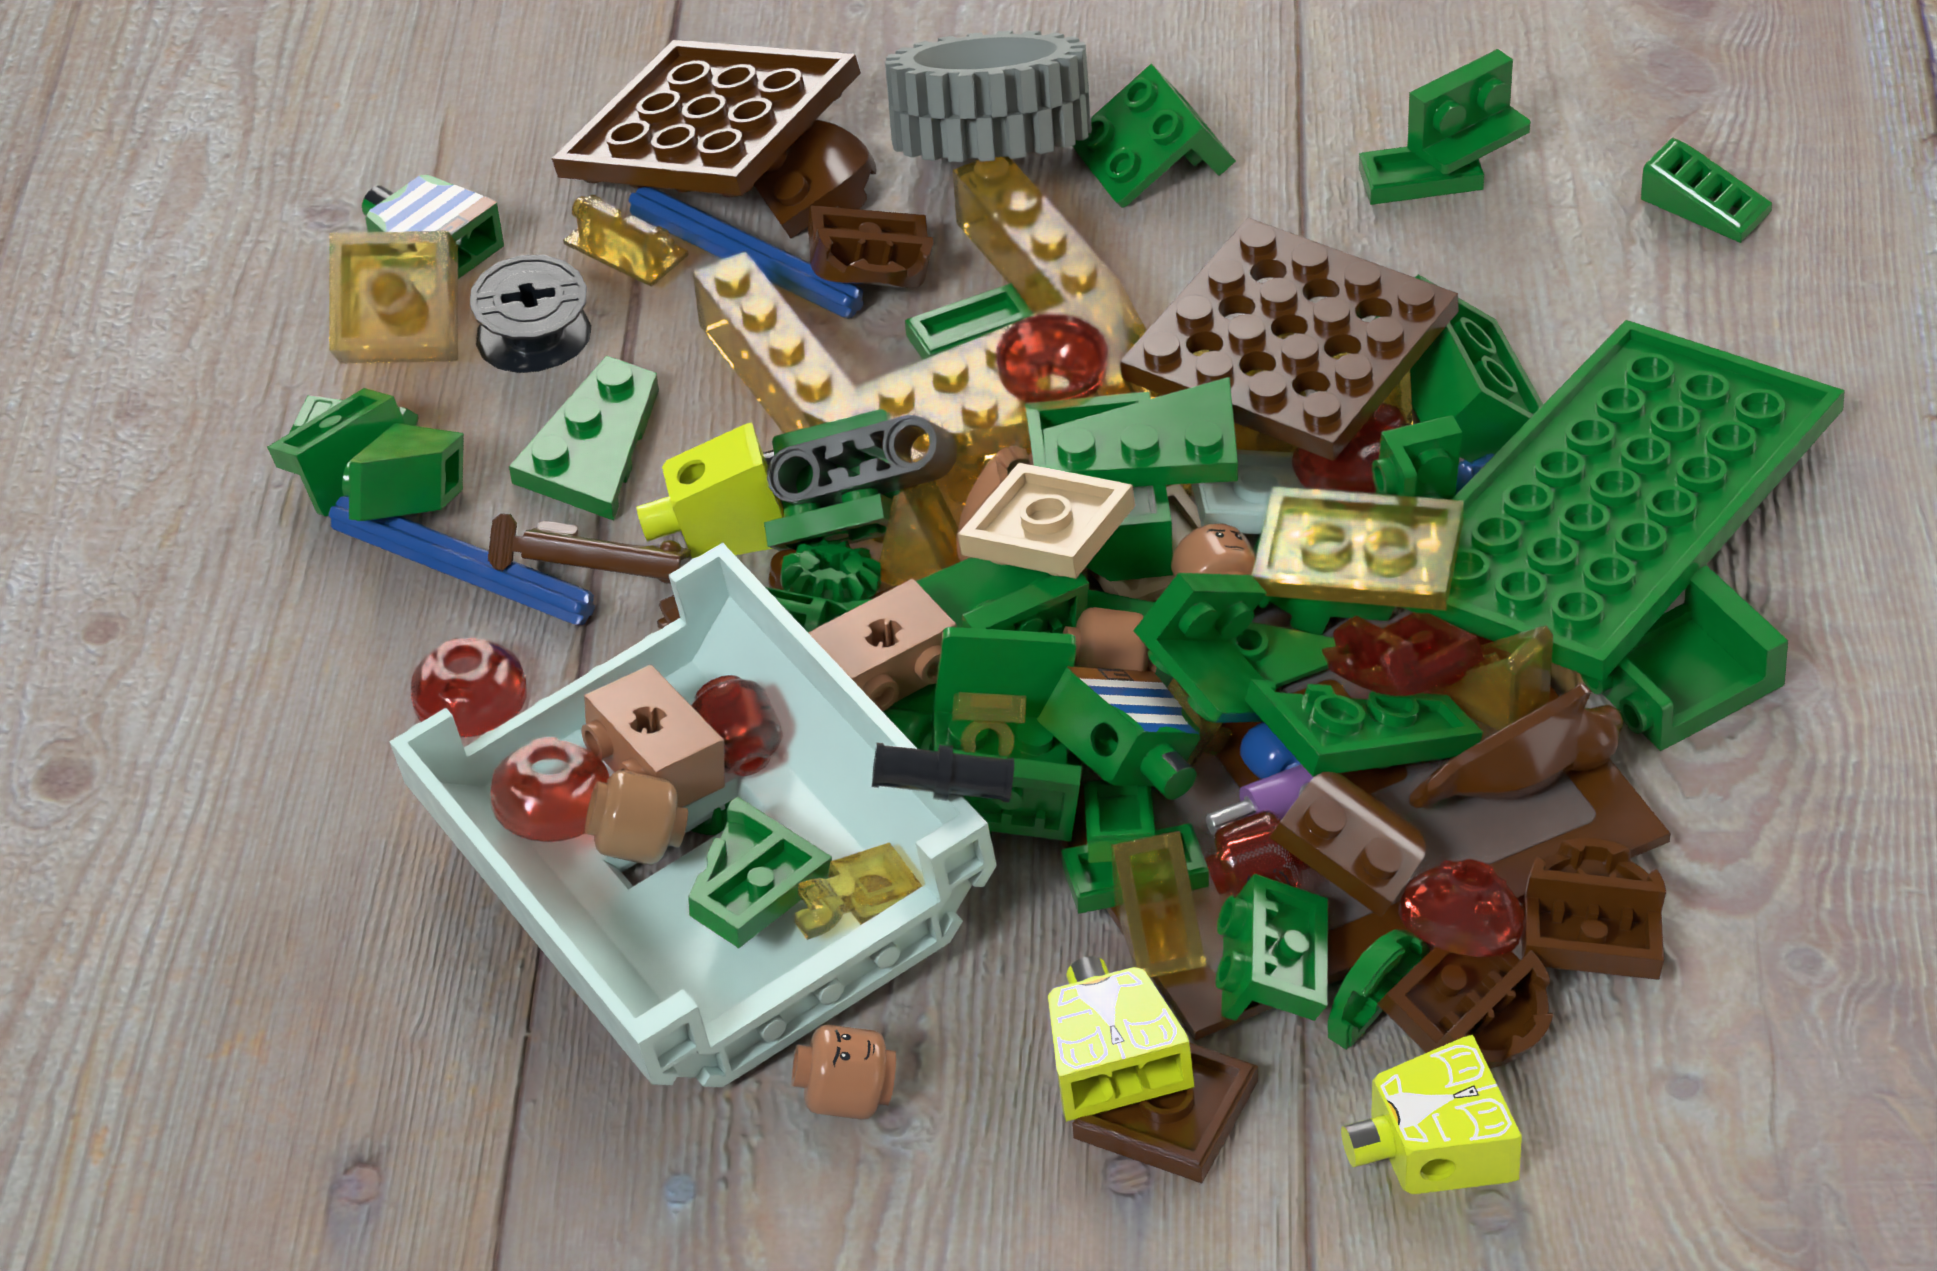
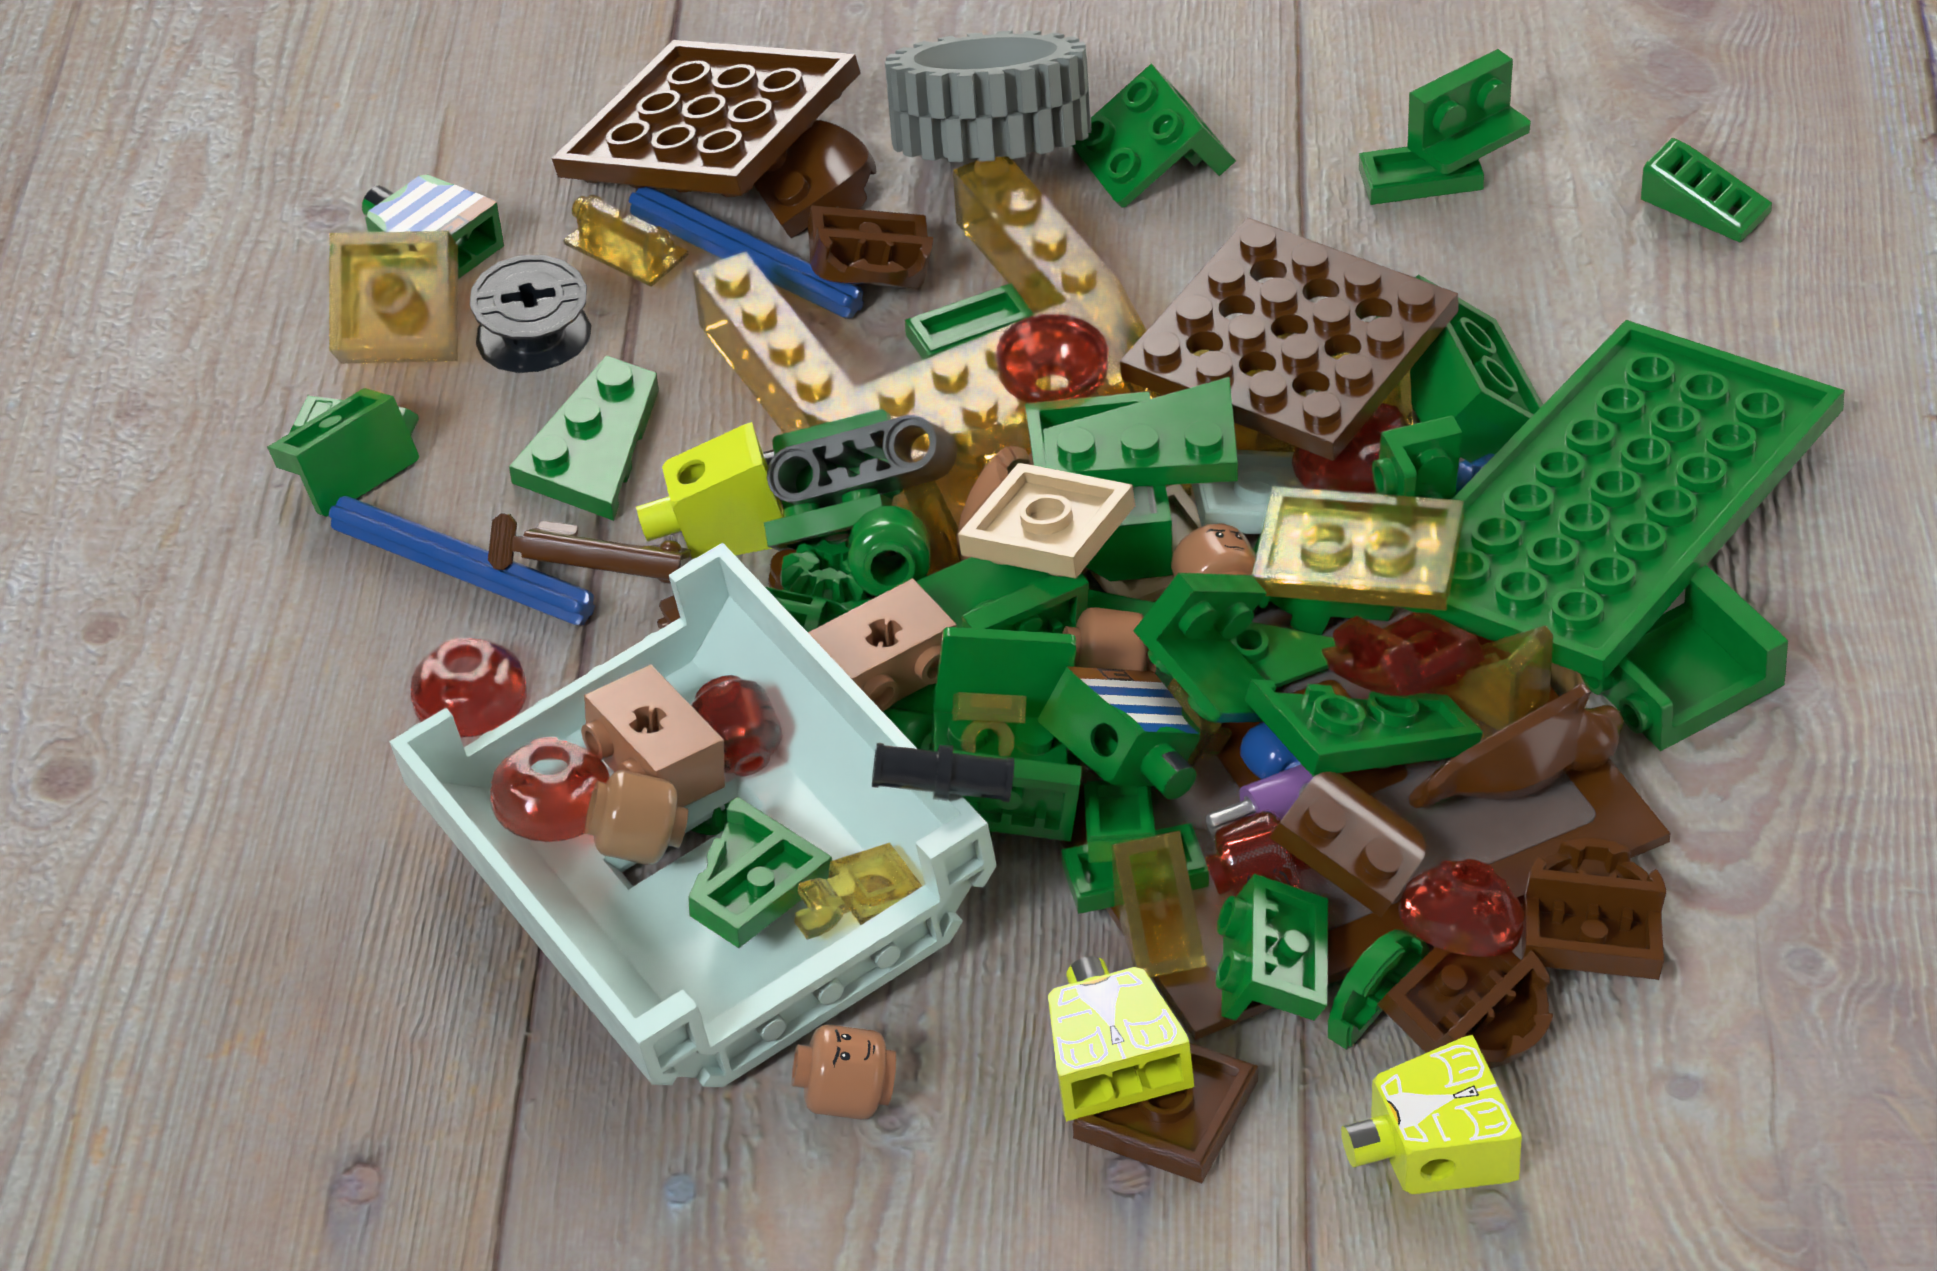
(404, 473): green slope -> none
(888, 549): none -> green head

